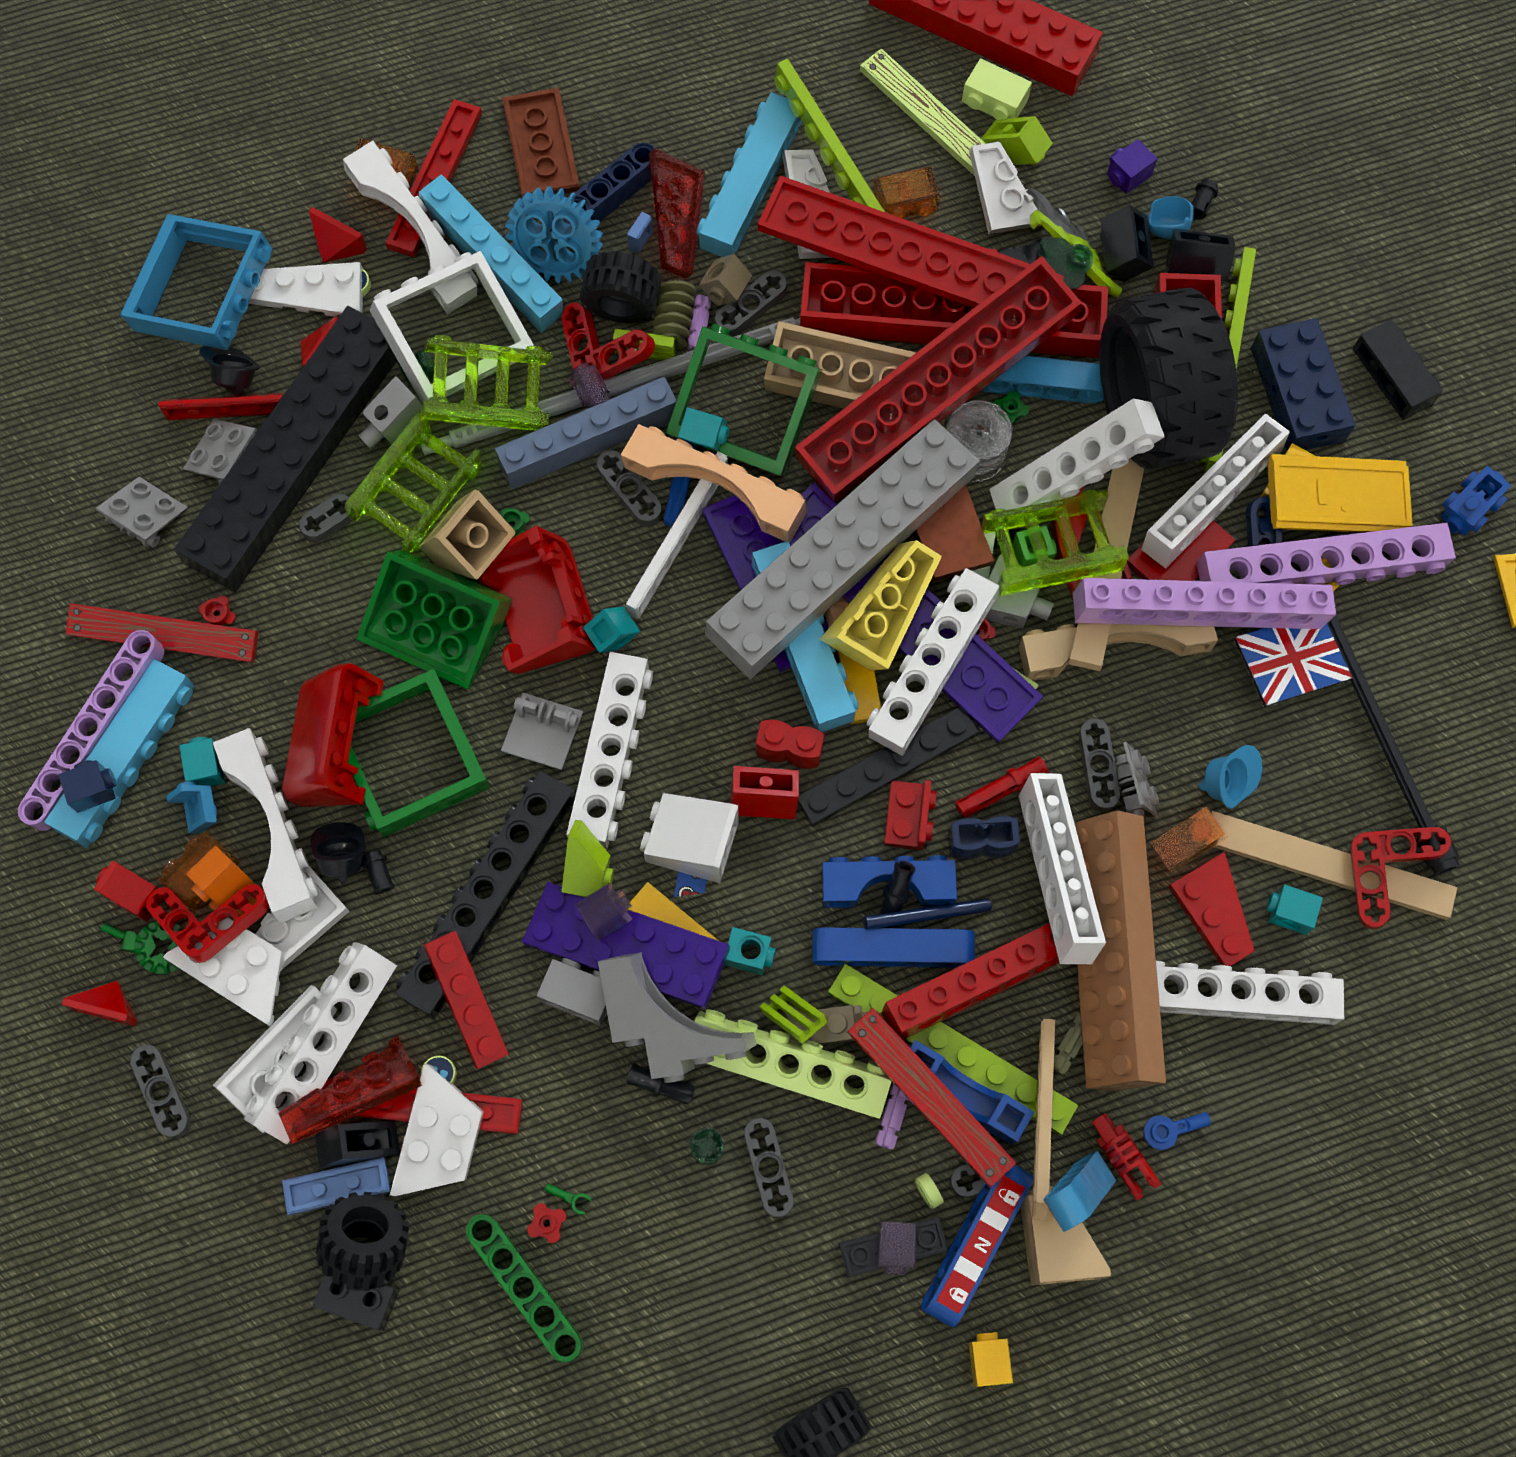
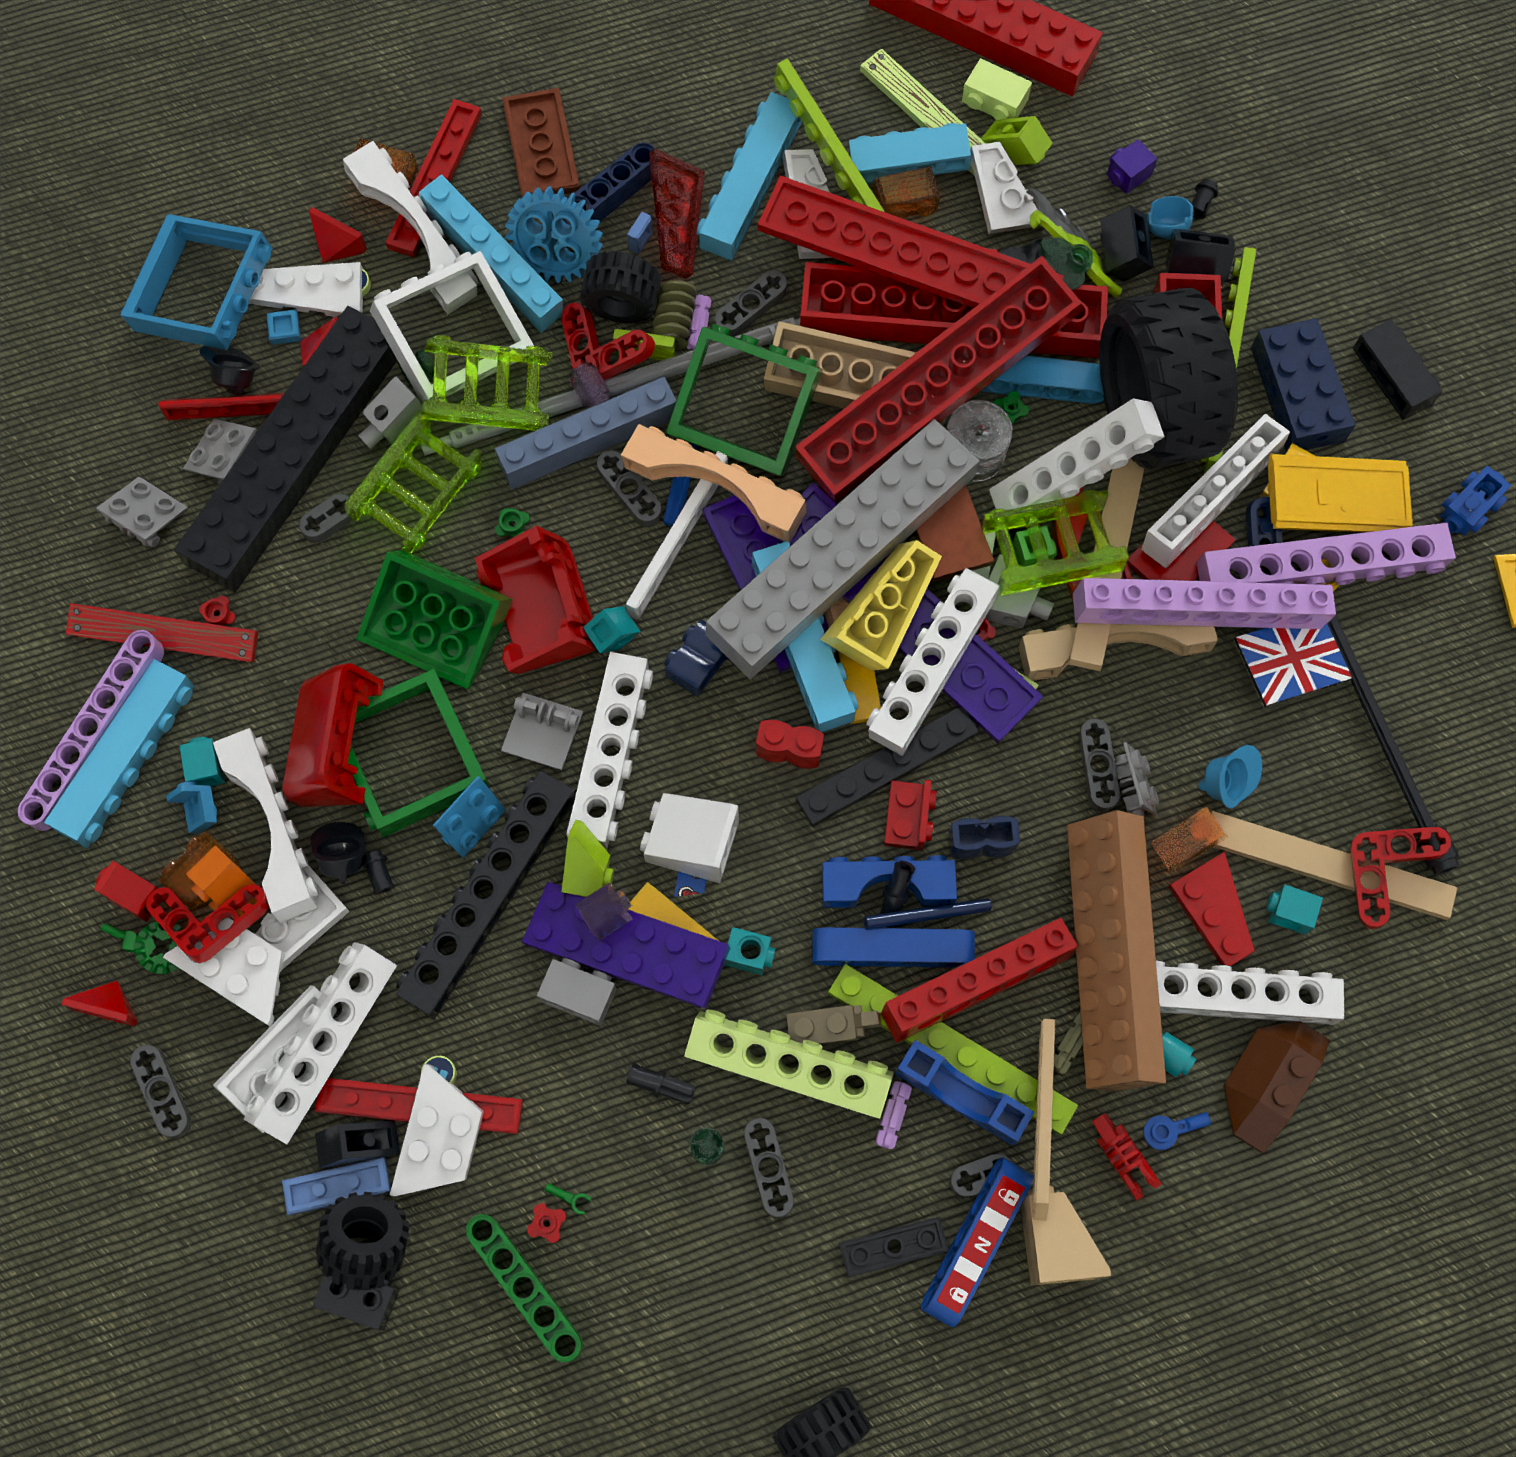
(87, 785): dark blue brick -> none
(283, 327): none -> dark azure tile
(369, 1085): clear red wing -> none
(465, 999): red plate -> none
(468, 536): tan slope -> none
(469, 817): none -> dark azure hinge
(643, 1015): light grey arch -> none
(694, 661): none -> dark blue brick
(703, 429): teal brick -> none
(725, 280): dark tan brick -> none
(765, 792): red brick -> none
(780, 1002): lime tile -> none
(895, 152): none -> medium azure brick
(896, 1247): clear purple brick -> none
(929, 1191): yellowish green tile -> none
(931, 1098): red tile -> none
(990, 1360): yellow brick -> none
(994, 791): red pin -> none
(1061, 869): white brick -> none
(1080, 1191): dark azure beam -> none
(1177, 1055): none -> teal brick
(1272, 1080): none -> reddish brown wedge

